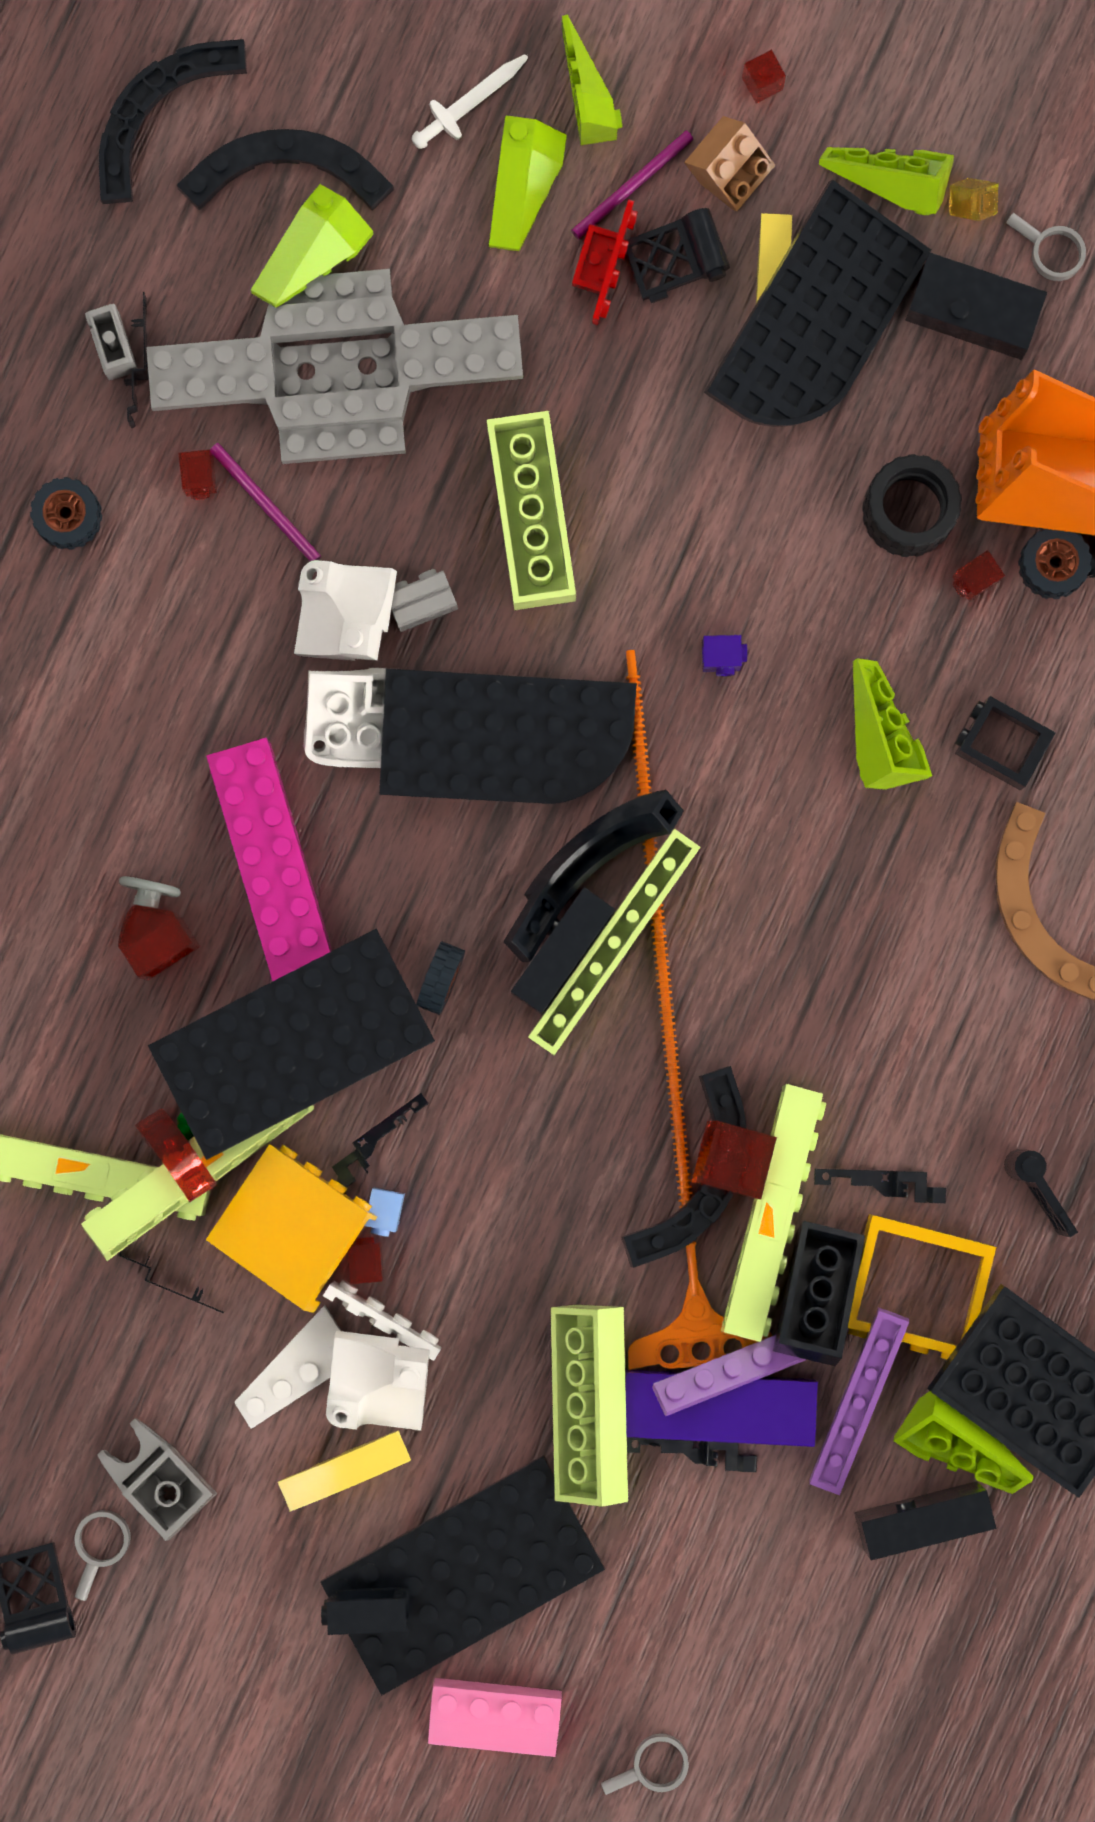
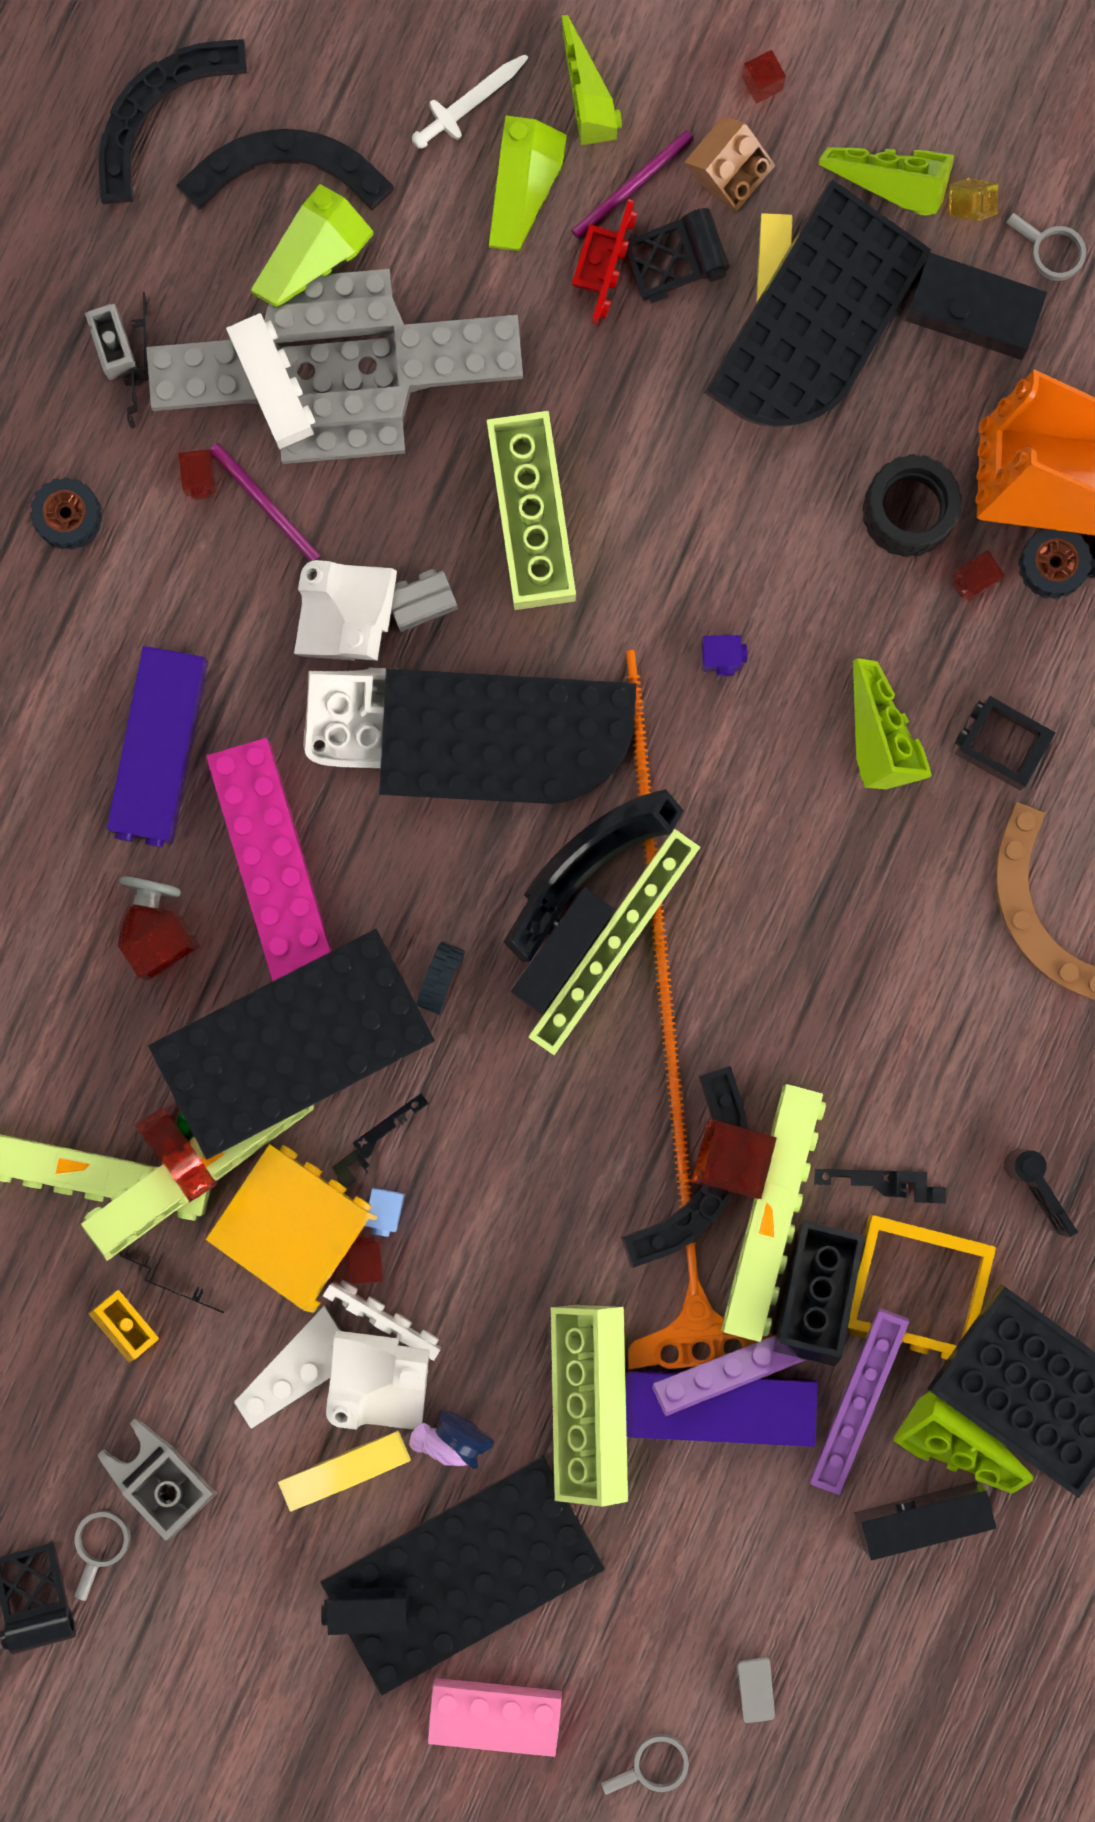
(123, 1326): none -> yellow brick
(157, 746): none -> dark purple brick
(270, 381): none -> white brick
(452, 1442): none -> dark blue piece
(704, 1455): black piece -> none
(756, 1689): none -> light grey piece

